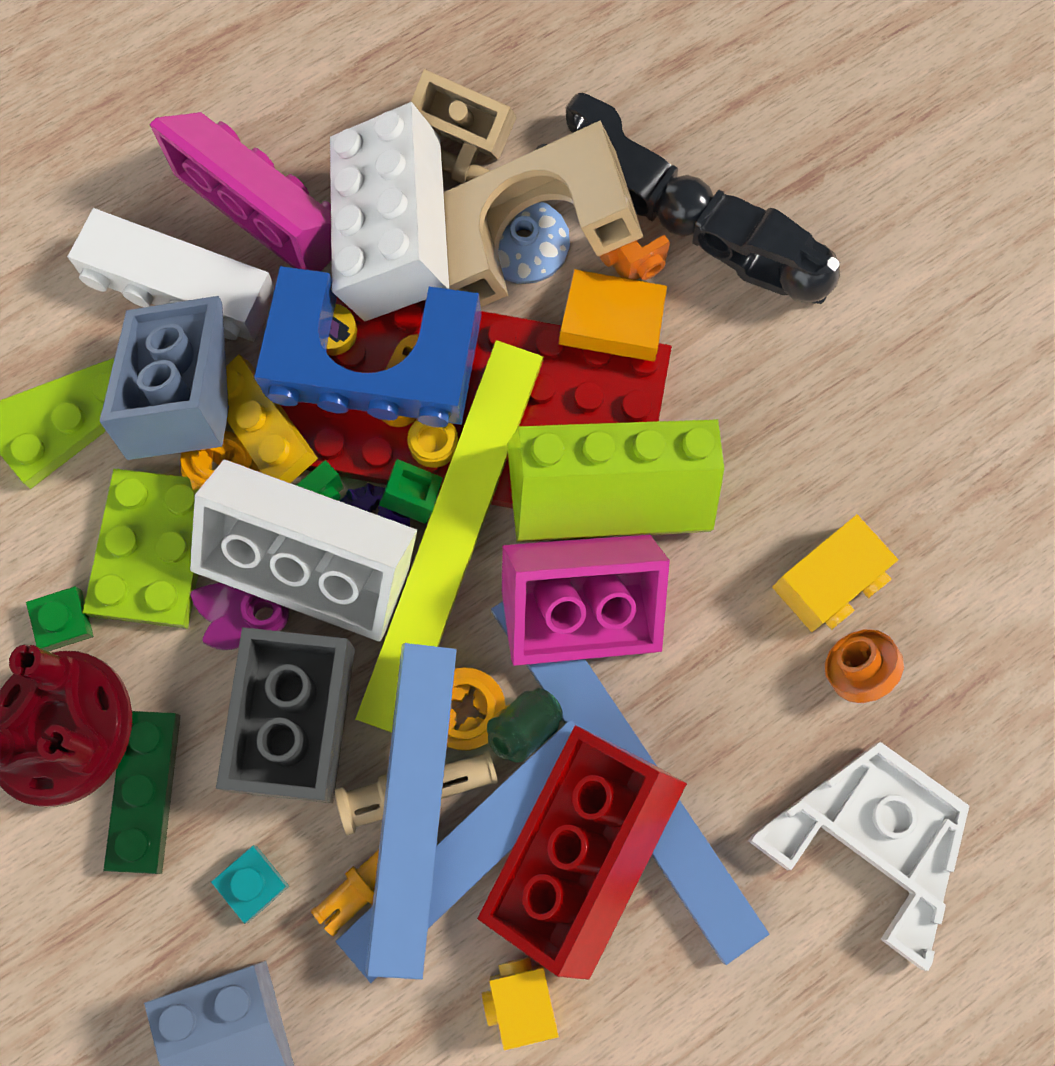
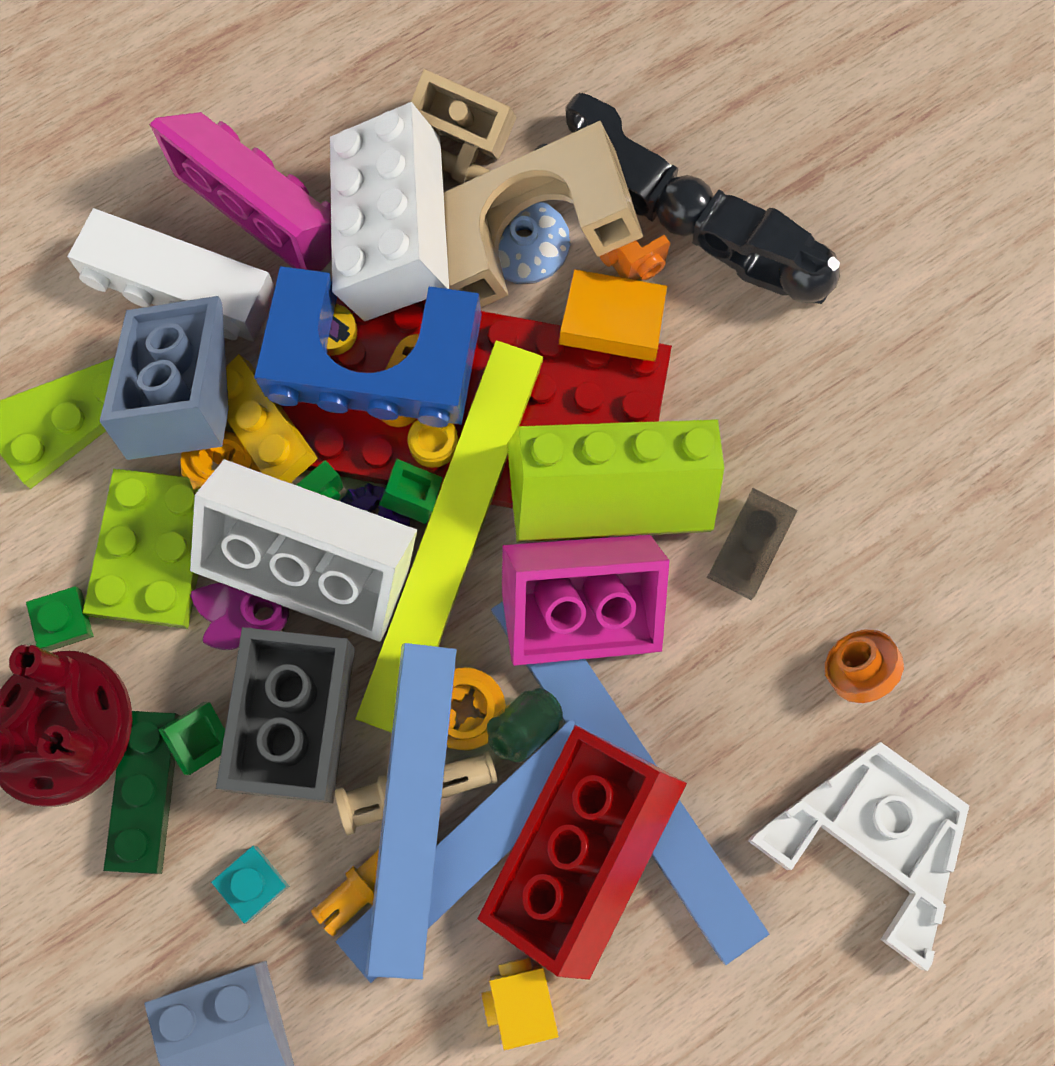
(195, 737): none -> green plate
(752, 544): none -> clear smoke plate
(836, 573): yellow brick -> none

